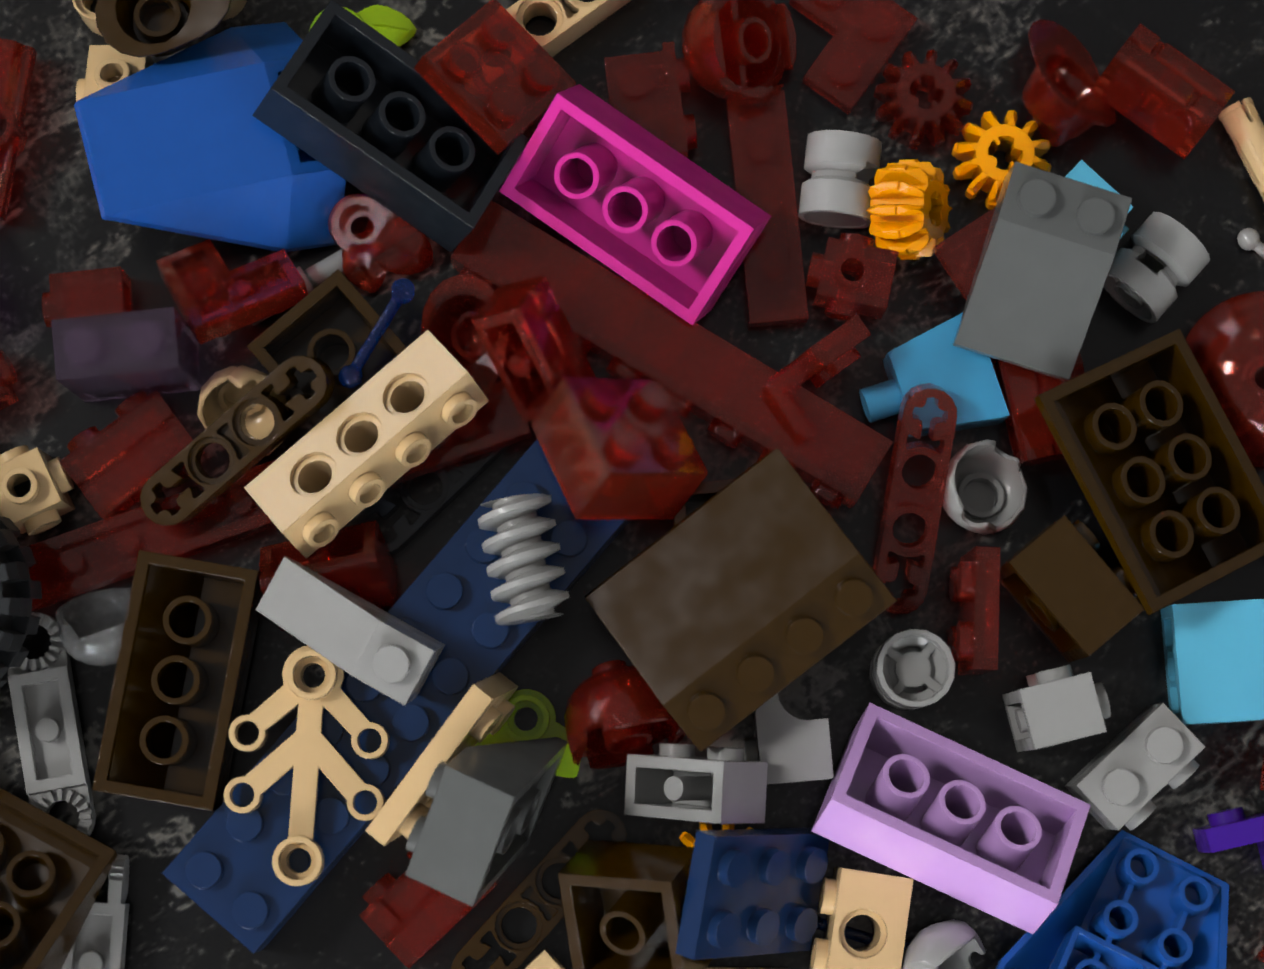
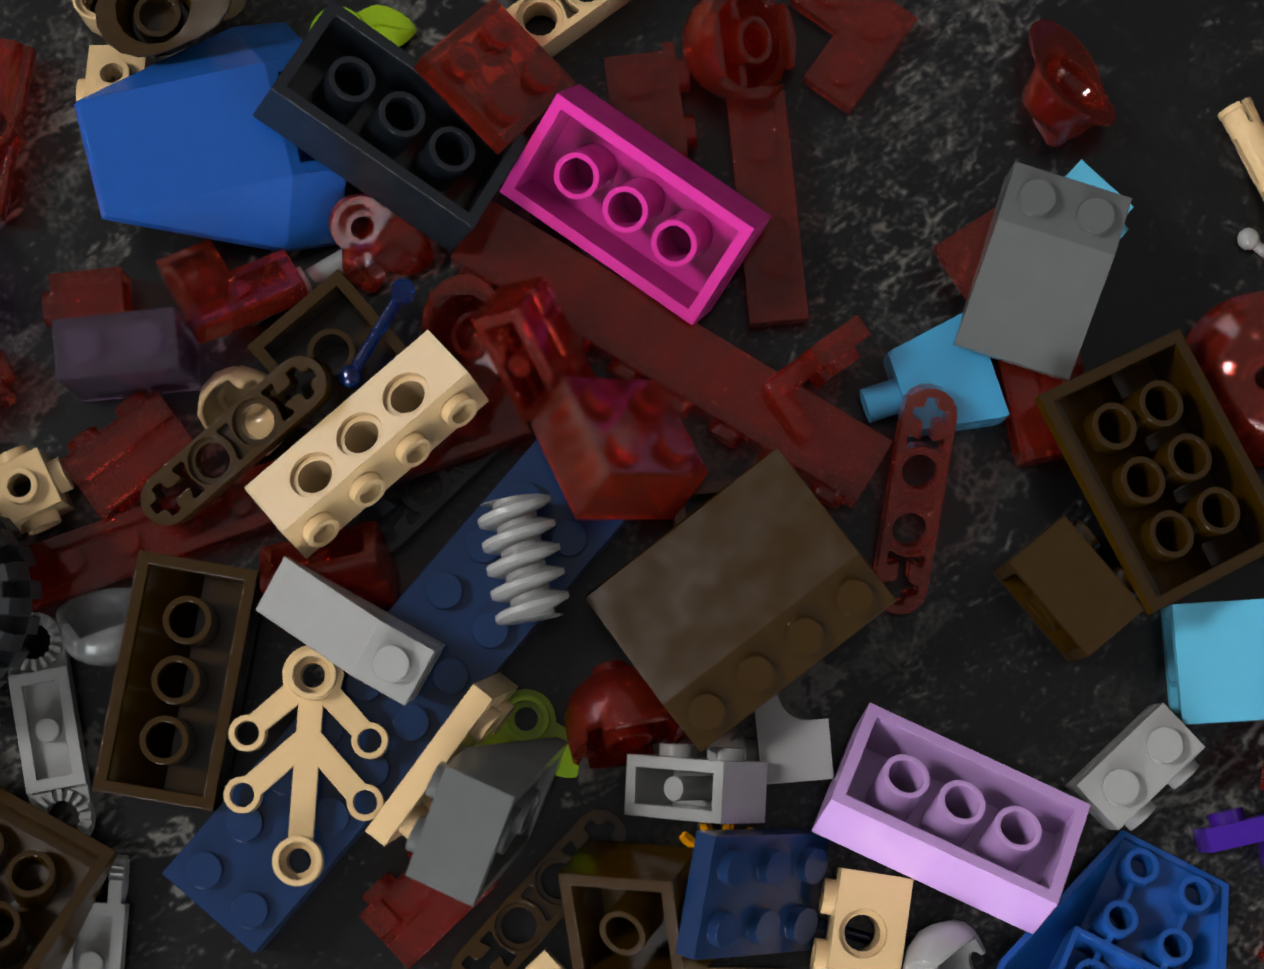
(840, 178): light grey wheel -> none
(868, 264): clear red brick -> none
(909, 208): light orange gear -> none
(912, 669): light grey wheel -> none
(943, 94): clear red gear -> none
(976, 588): clear red plate -> none
(982, 144): light orange gear -> none
(984, 488): light grey hair -> none
(1056, 709): light grey brick -> none
(1160, 259): light grey wheel -> none
(1162, 91): clear red brick -> none

